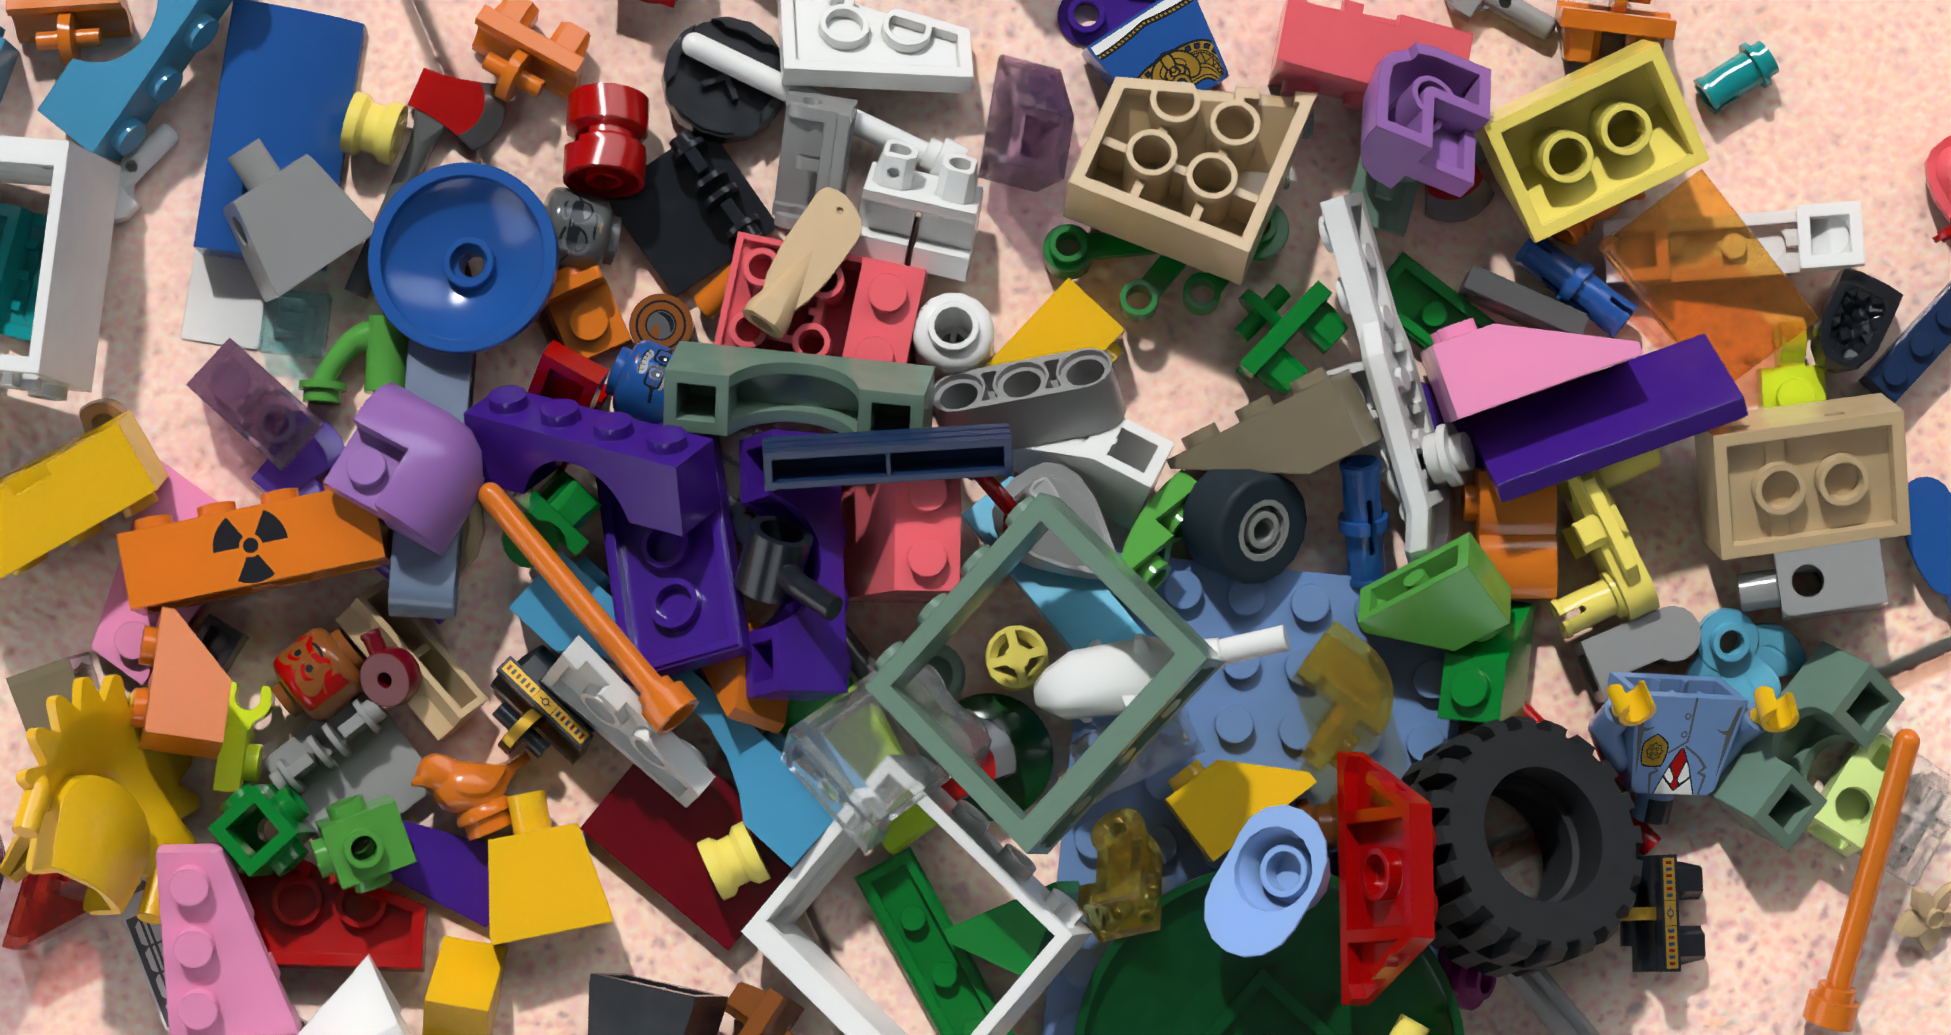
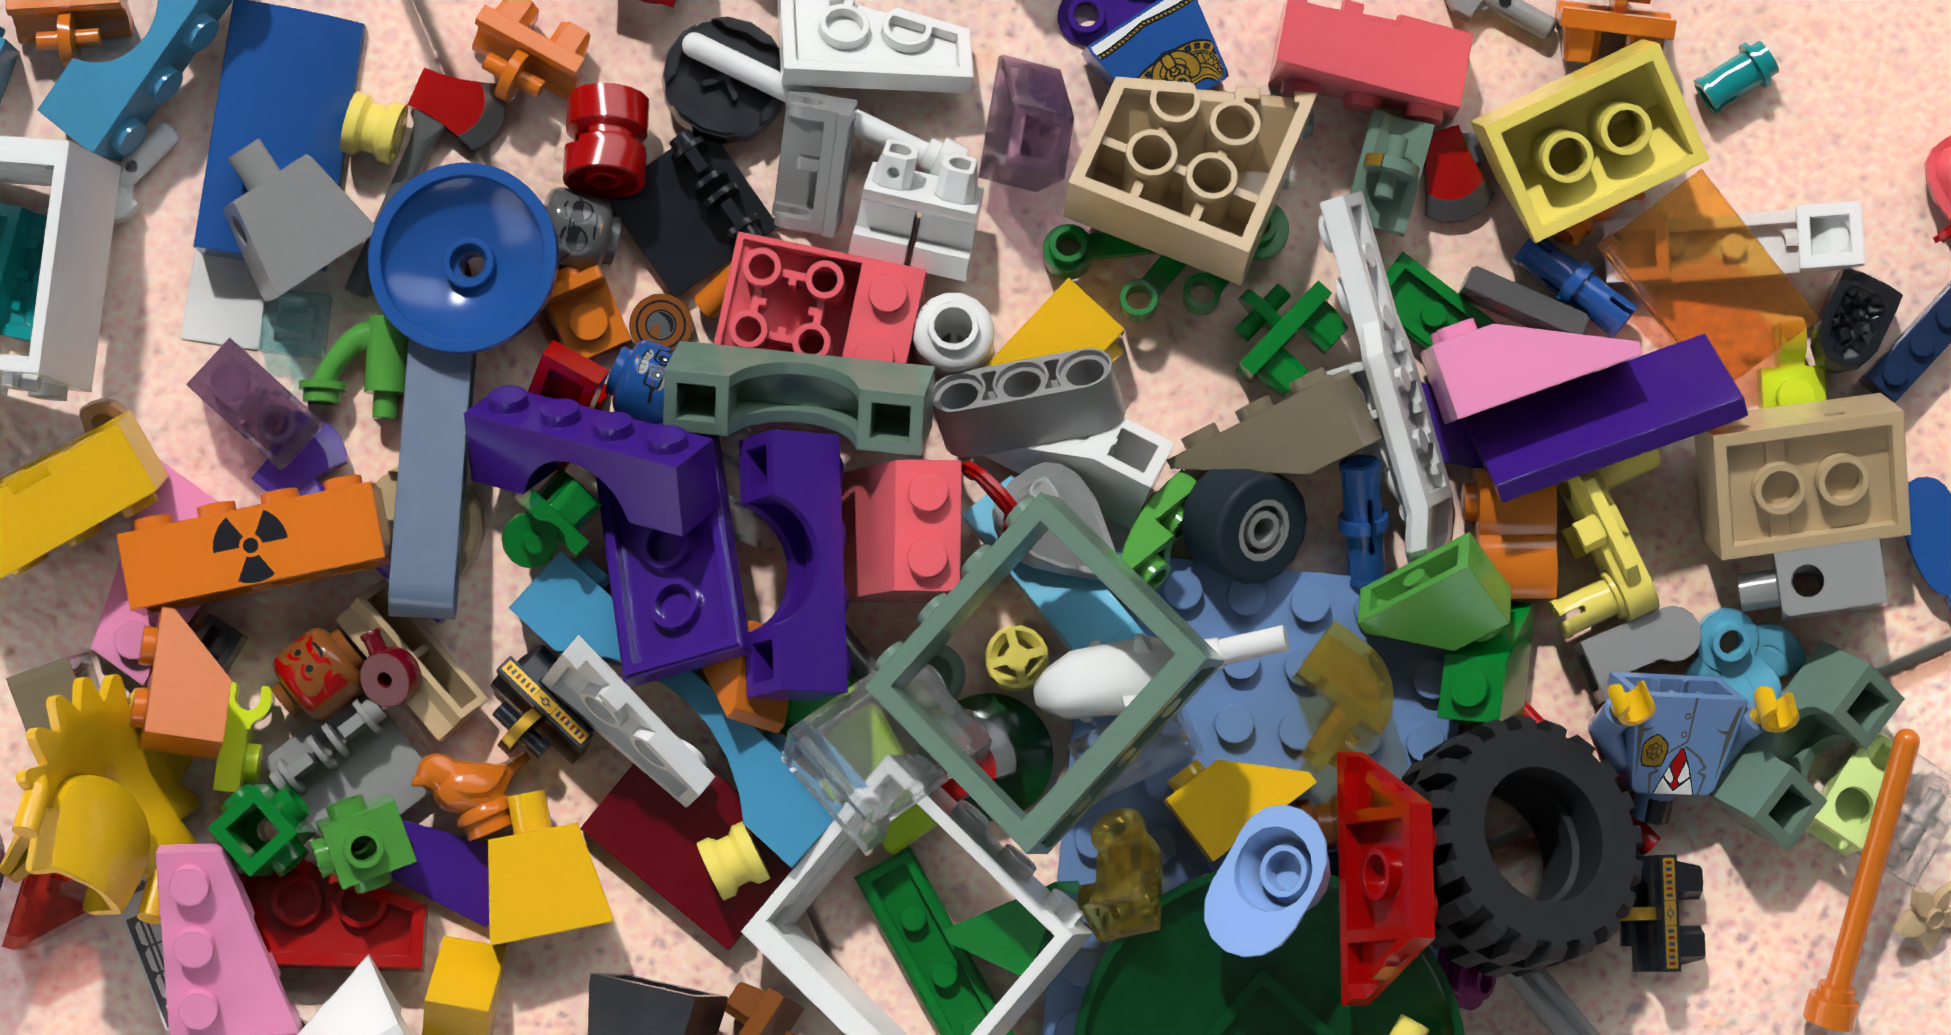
(410, 467): medium lavender brick -> none
(663, 700): orange piece -> none
(775, 563): black piece -> none
(805, 261): tan piece -> none
(887, 456): dark blue piece -> none
(1424, 118): medium lavender brick -> none
(1448, 455): white plate -> none

